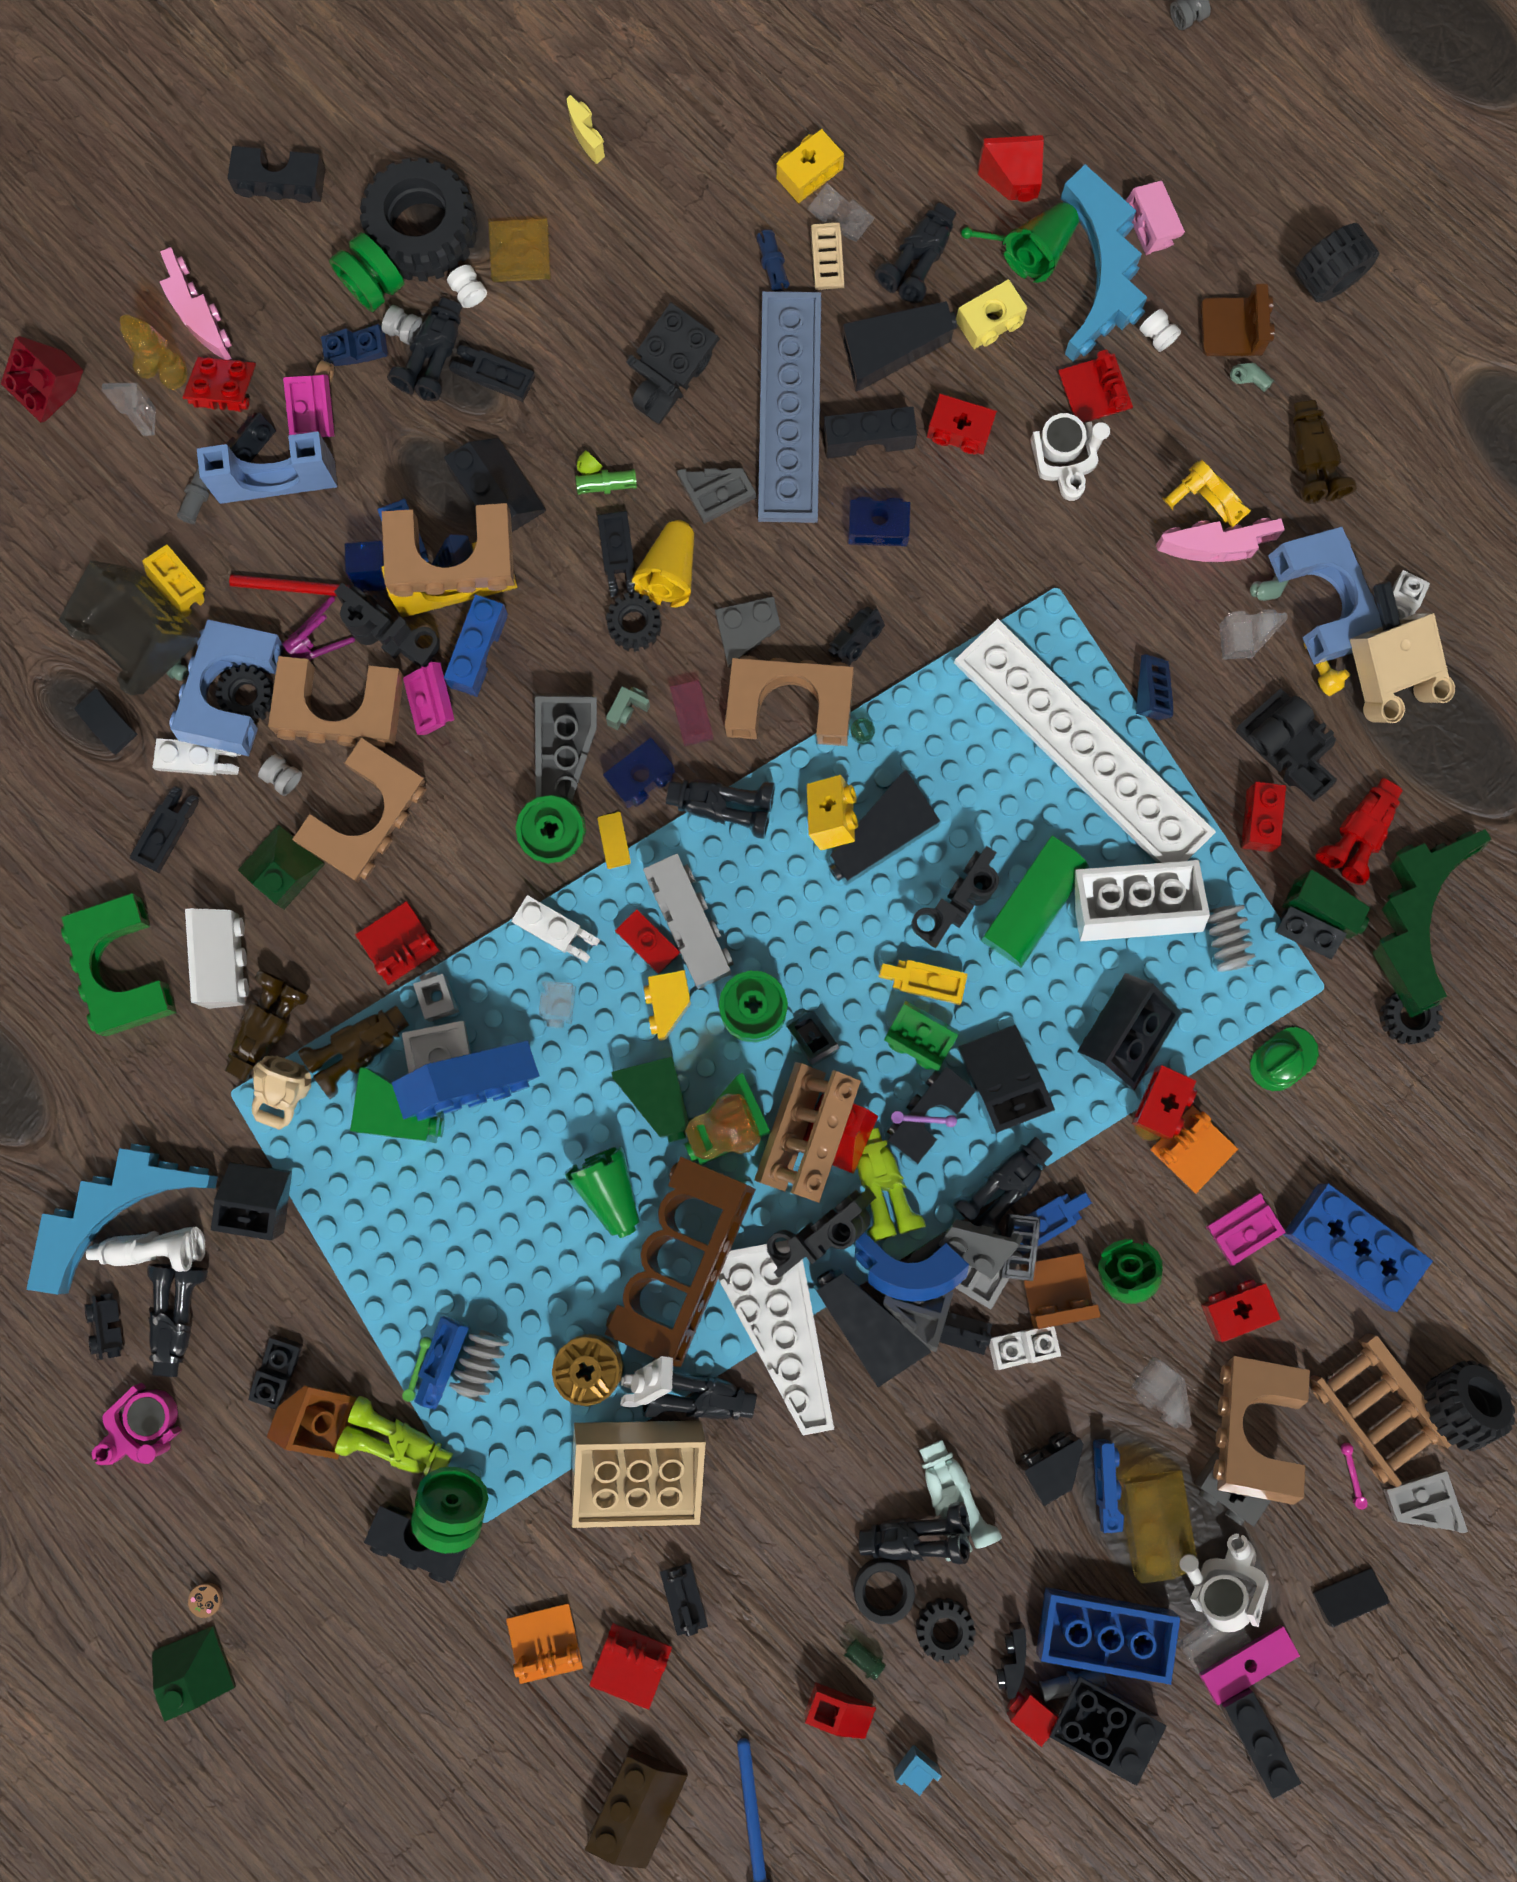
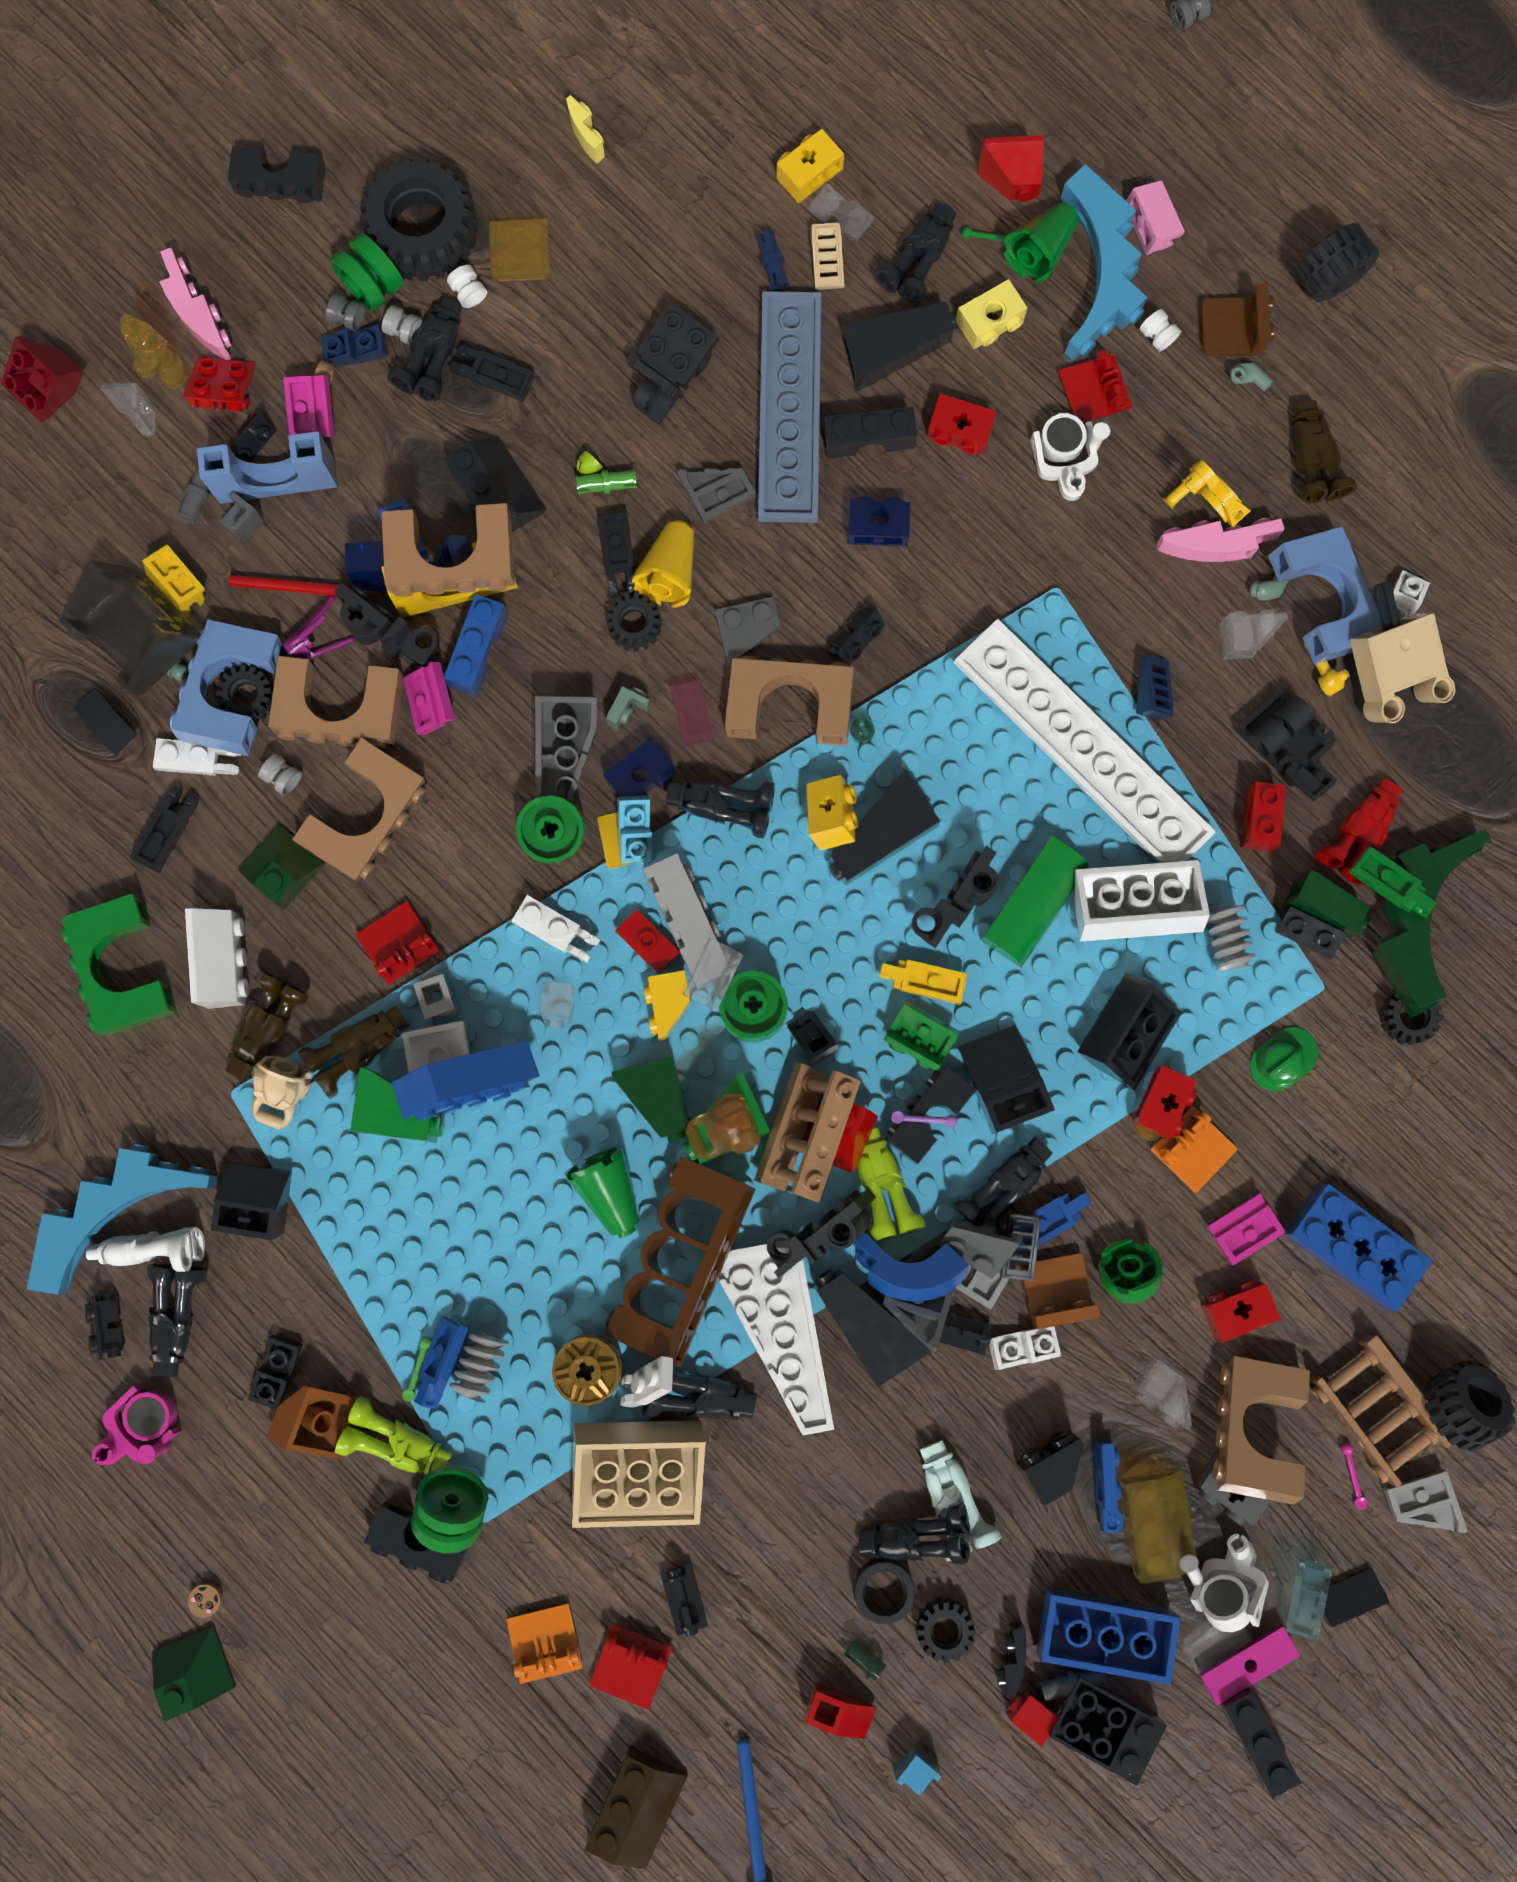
(241, 519): none -> dark grey panel
(345, 312): none -> dark grey wheel
(634, 829): none -> medium azure slope
(713, 974): none -> clear panel
(1308, 1599): none -> clear light blue arch
(1392, 882): none -> green hinge

